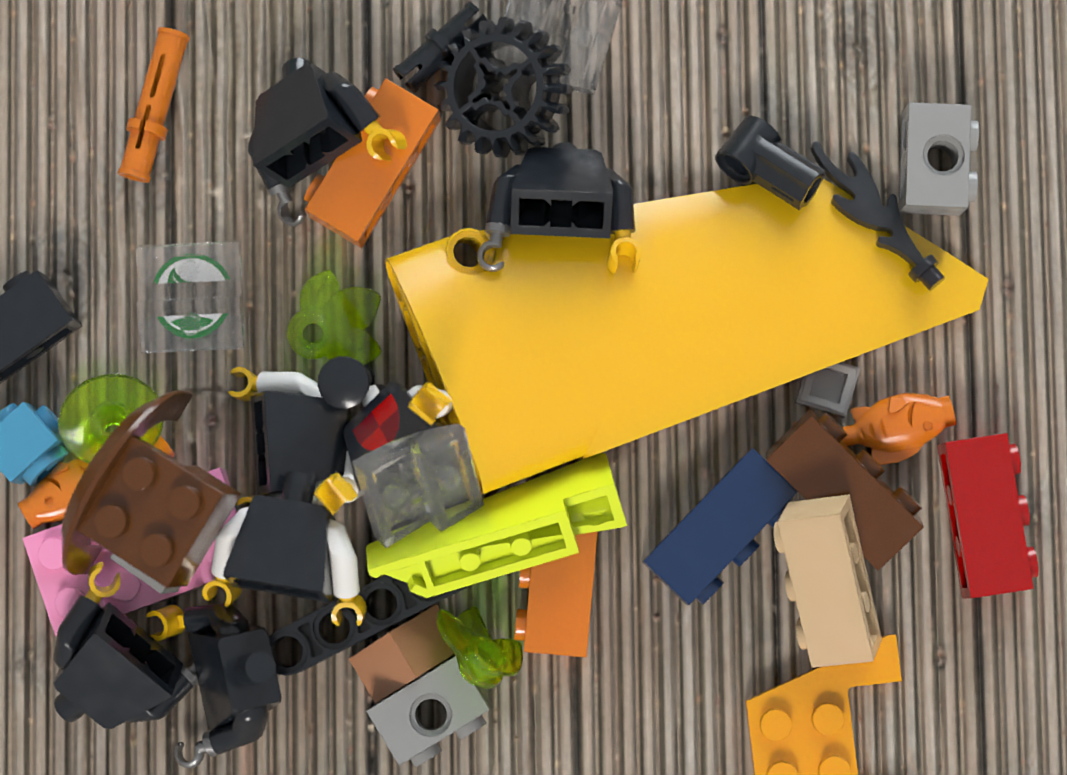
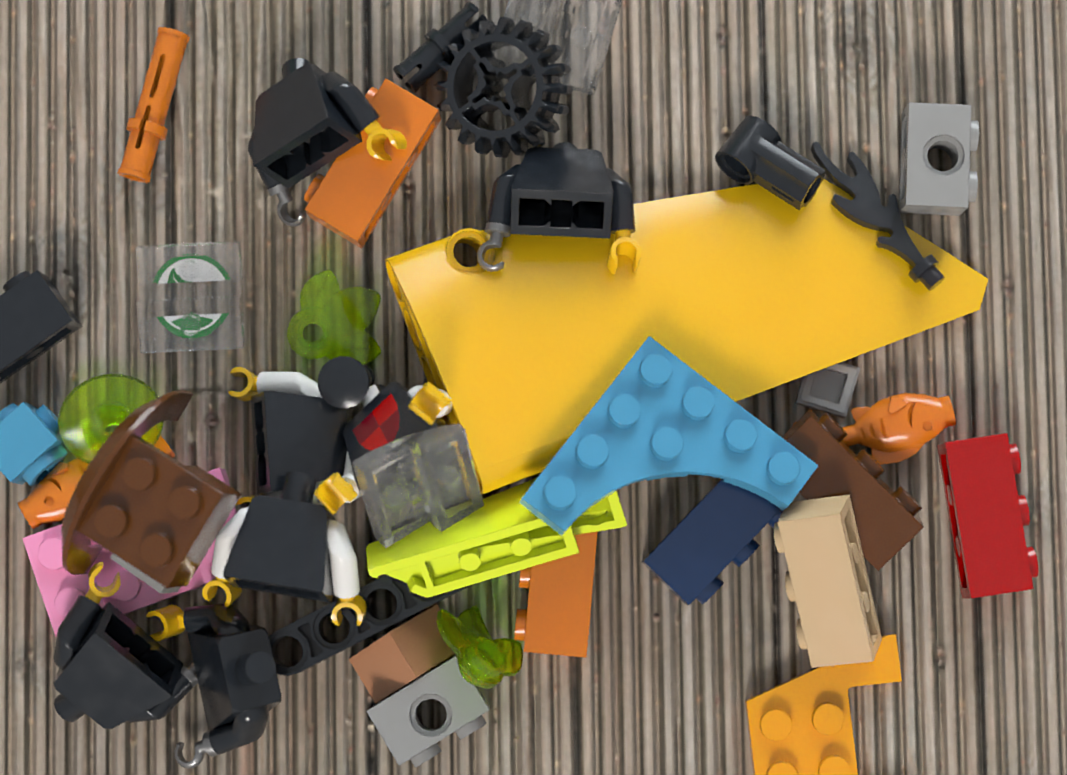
(658, 425): none -> dark azure plate

